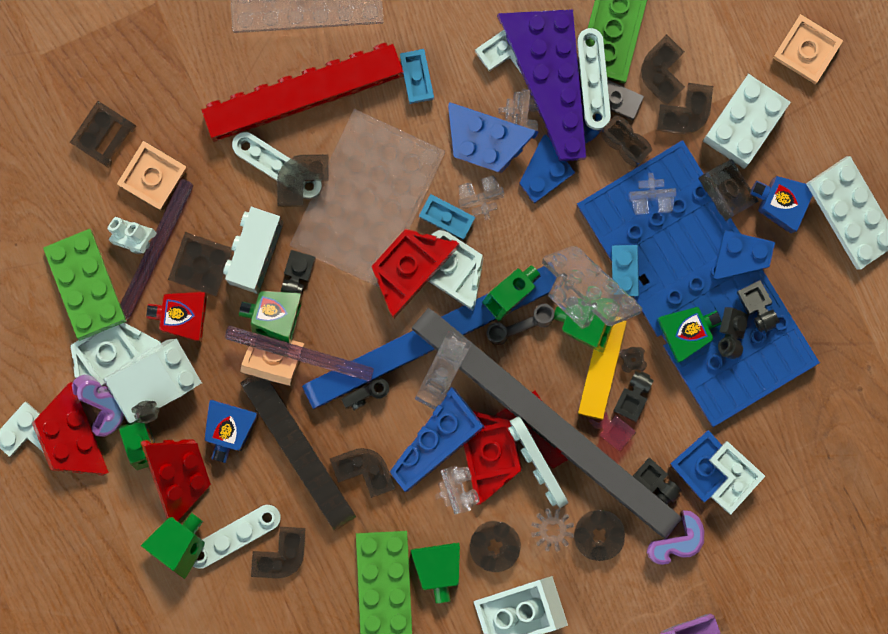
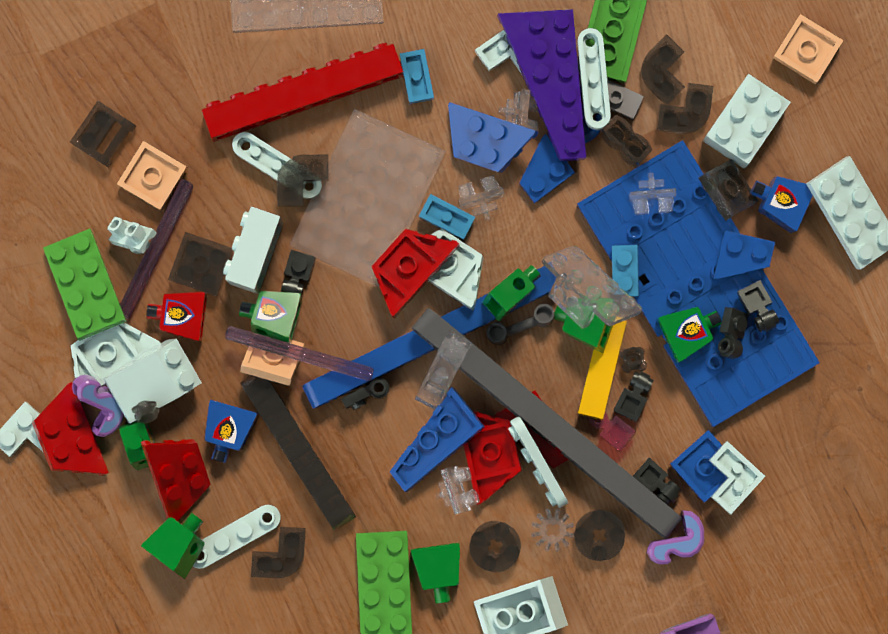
(367, 463): clear smoke plate -> none

